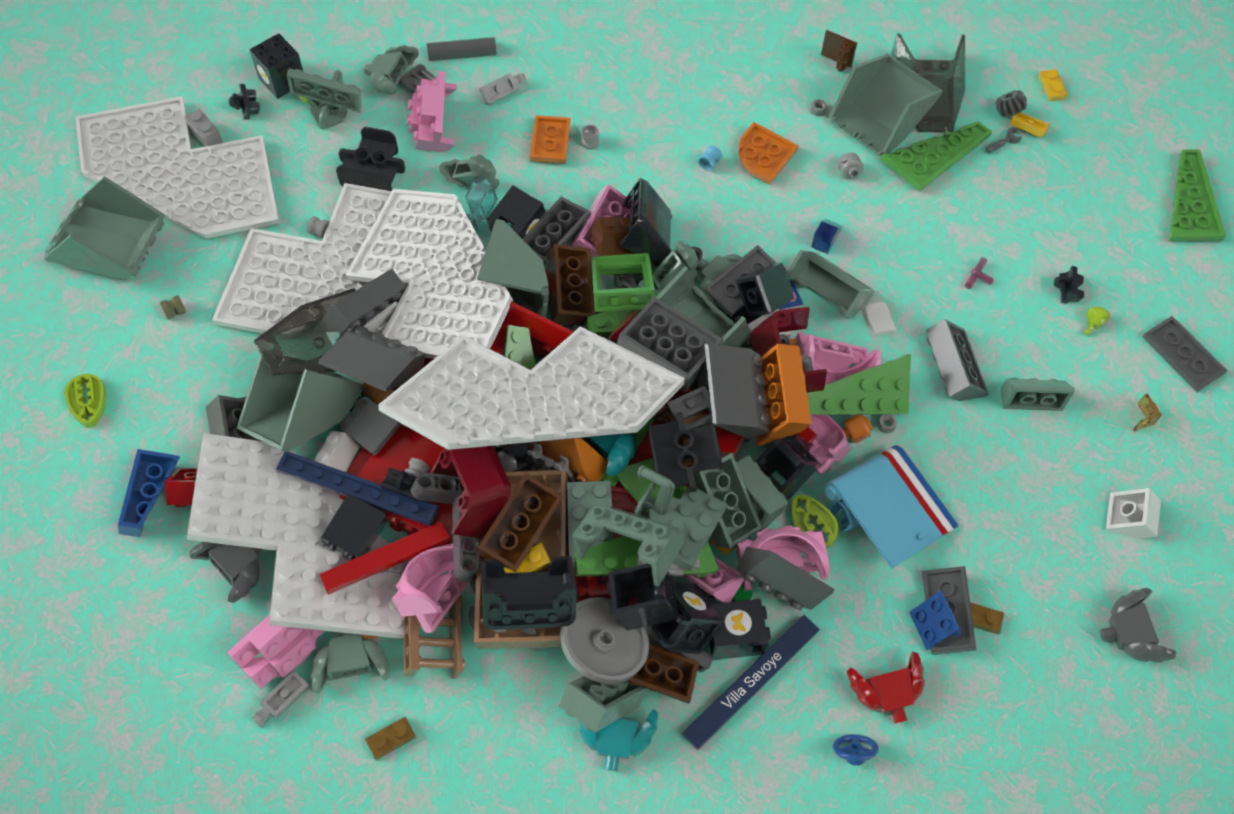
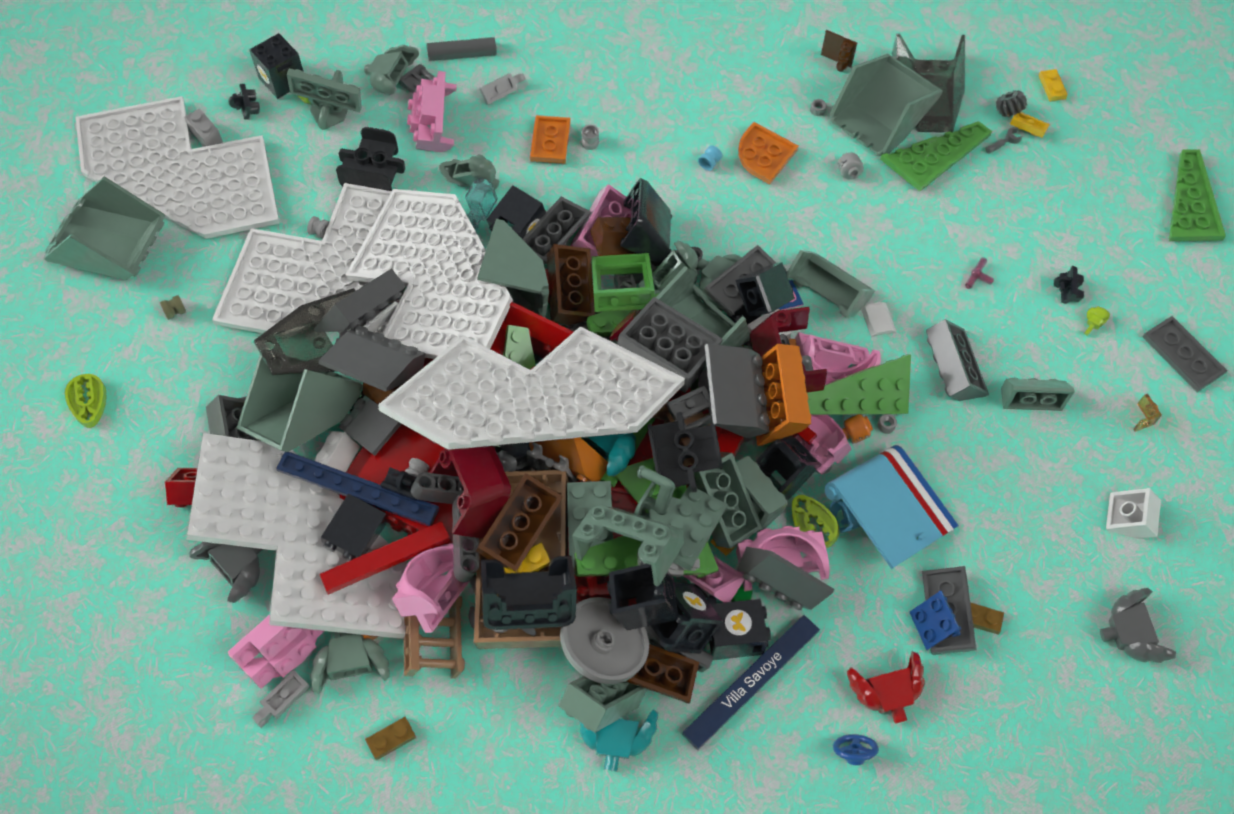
(144, 487): blue wedge -> none
(826, 236): clear blue slope -> none

